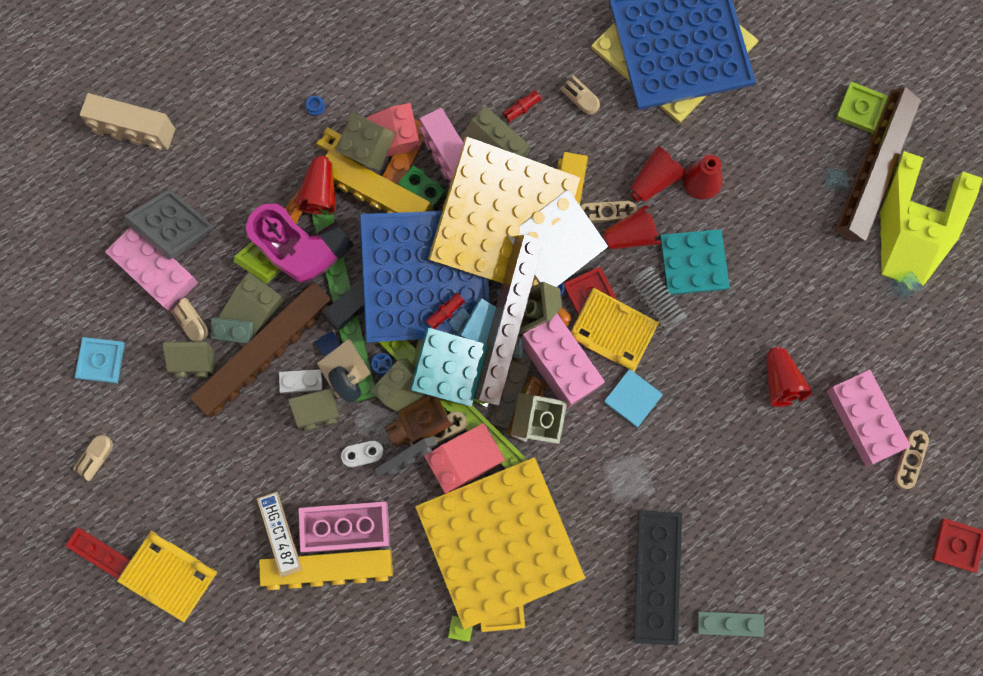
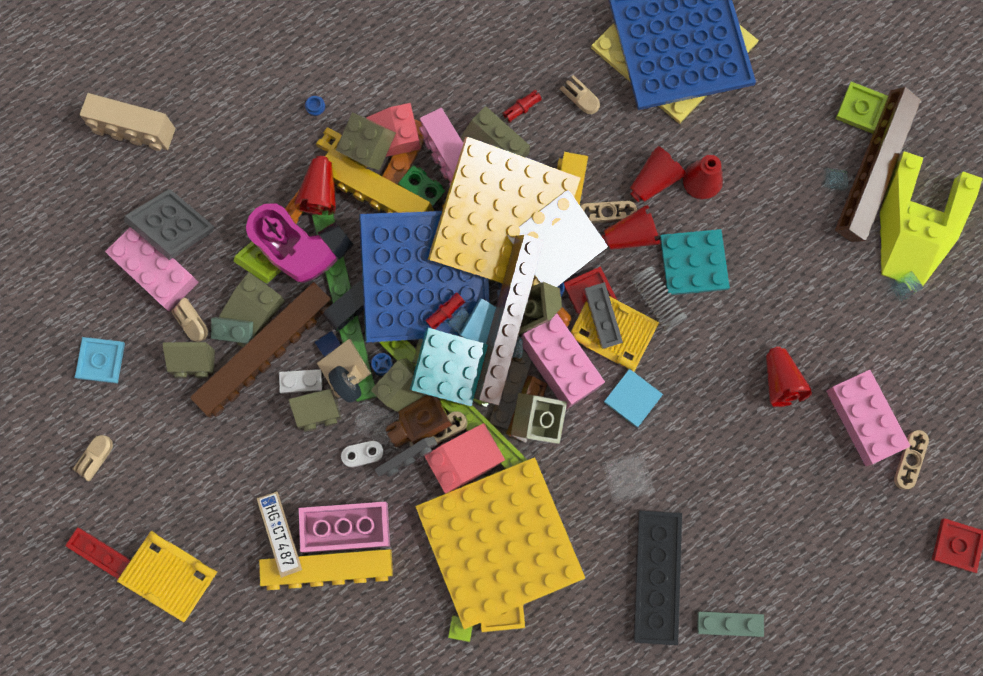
(603, 315): none -> dark grey plate

